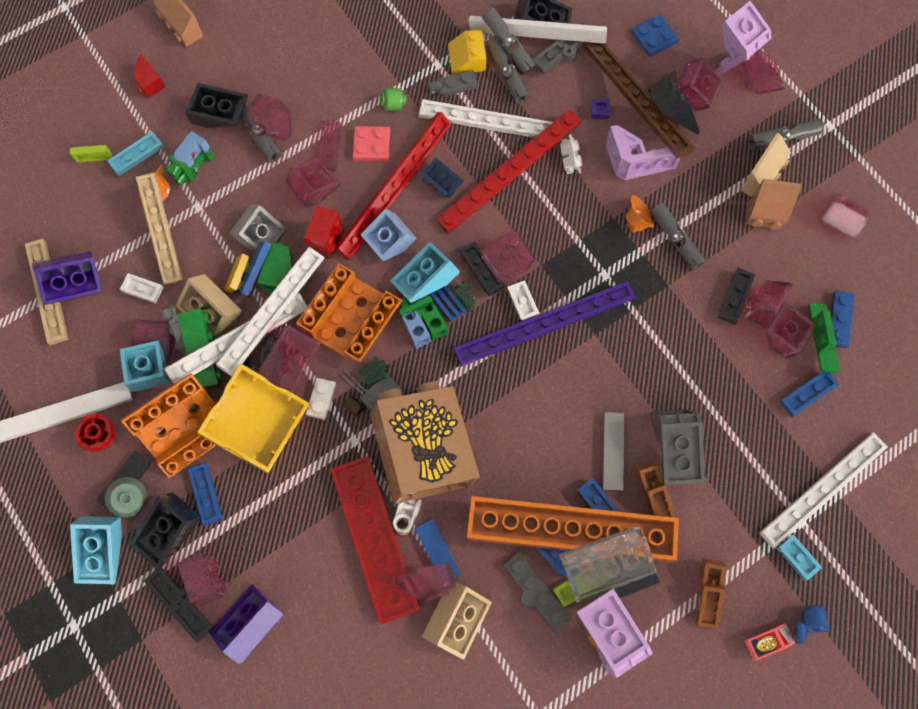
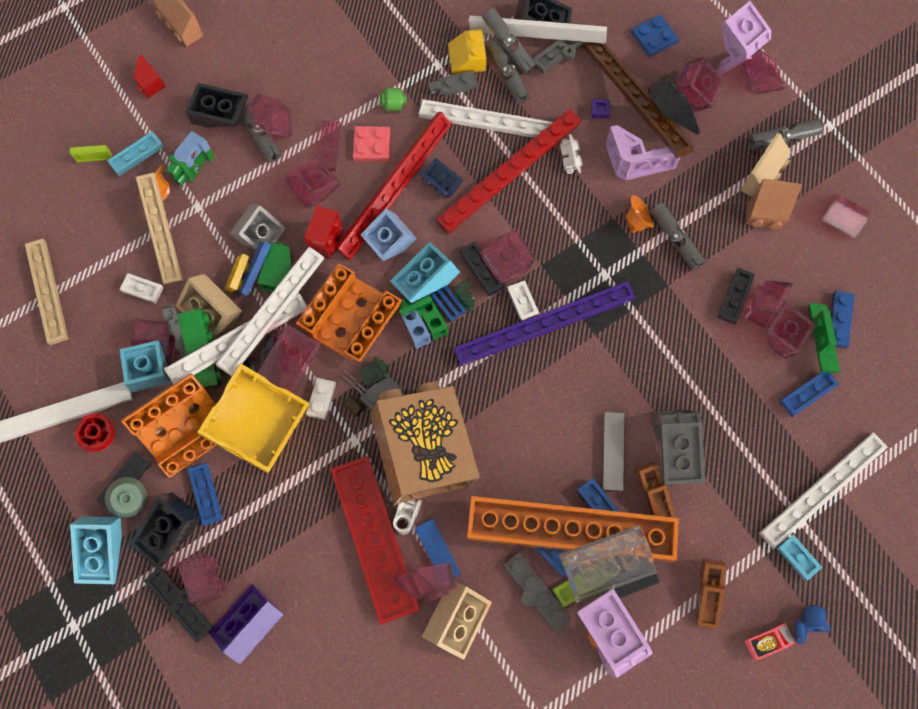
(67, 277): dark purple slope -> none

